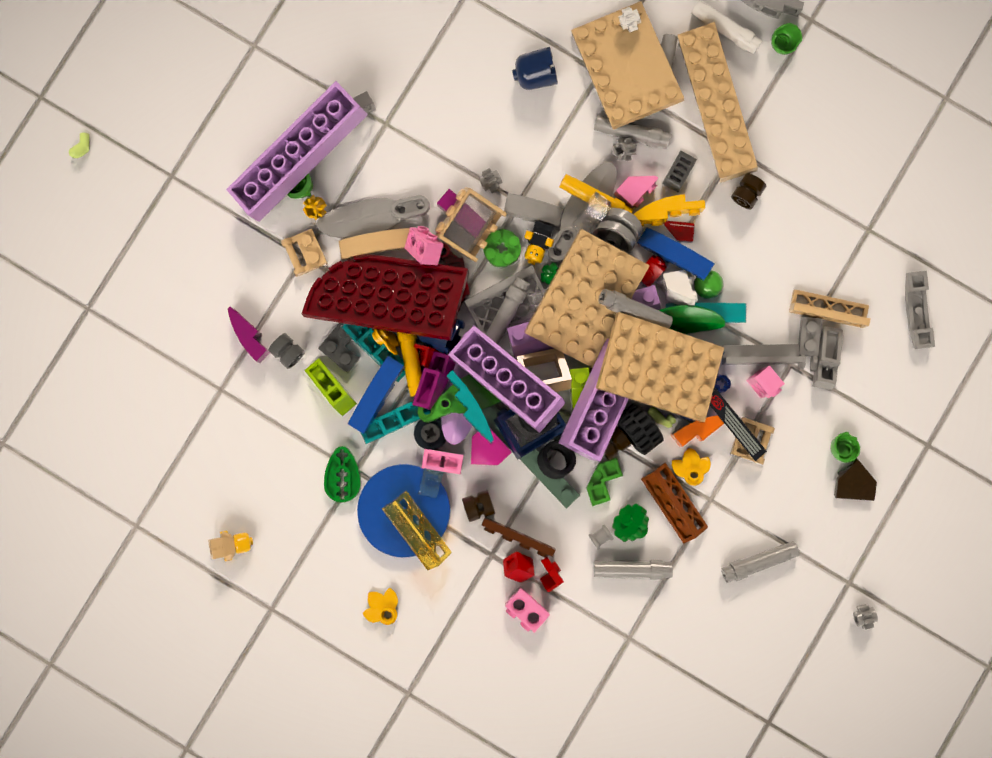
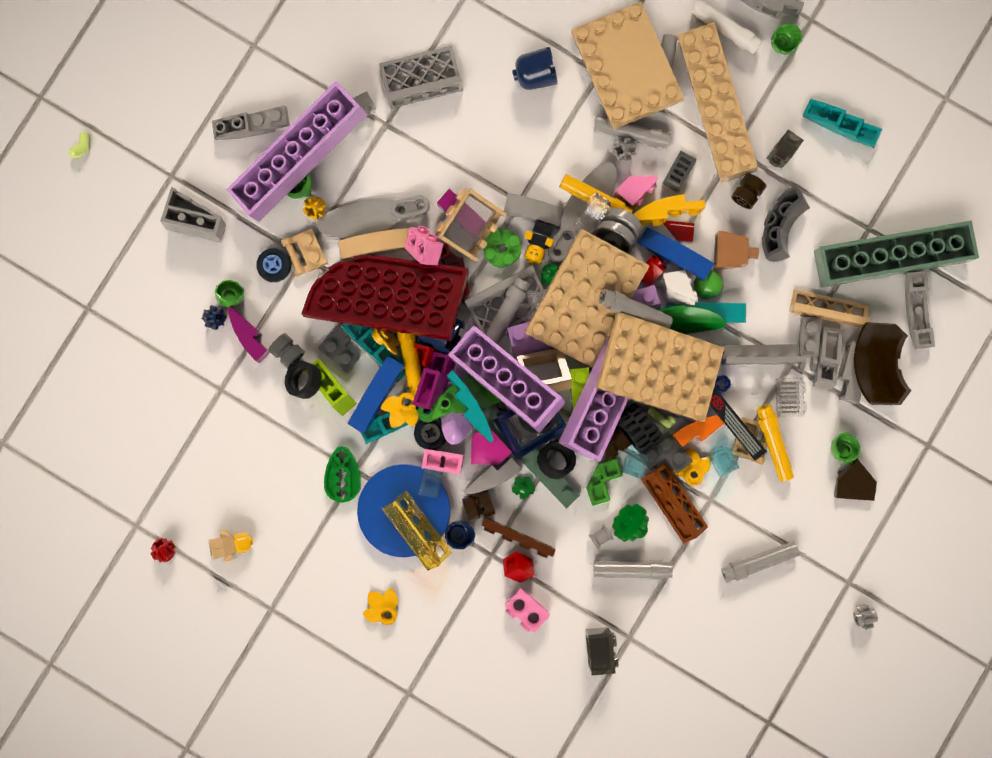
(162, 550): none -> red gear
(190, 218): none -> light grey wedge
(213, 317): none -> dark blue gear
(229, 293): none -> bright green hair
(250, 125): none -> light grey slope
(267, 261): none -> black wheel
(292, 377): none -> black tyre
(399, 412): none -> yellow plate
(421, 91): none -> light grey fence
(459, 535): none -> dark blue hair
(490, 180): light grey gear -> none
(493, 478): none -> light grey slope
(522, 487): none -> green plant
(552, 578): red bracket -> none
(600, 651): none -> clear smoke brick
(629, 19): white gear -> none
(635, 464): none -> clear light blue panel
(671, 451): none -> dark grey plate
(723, 460): none -> clear light blue brick
(732, 251): none -> medium nougat torso
(766, 382): bright pink brick -> none
(769, 425): none -> yellow piece
(779, 222): none -> dark grey brick
(784, 149): none -> clear smoke brick
(790, 397): none -> clear brick
(841, 123): none -> teal slope
(850, 391): none -> light grey slope
(877, 363): none -> dark brown panel
(896, 254): none -> sand green brick

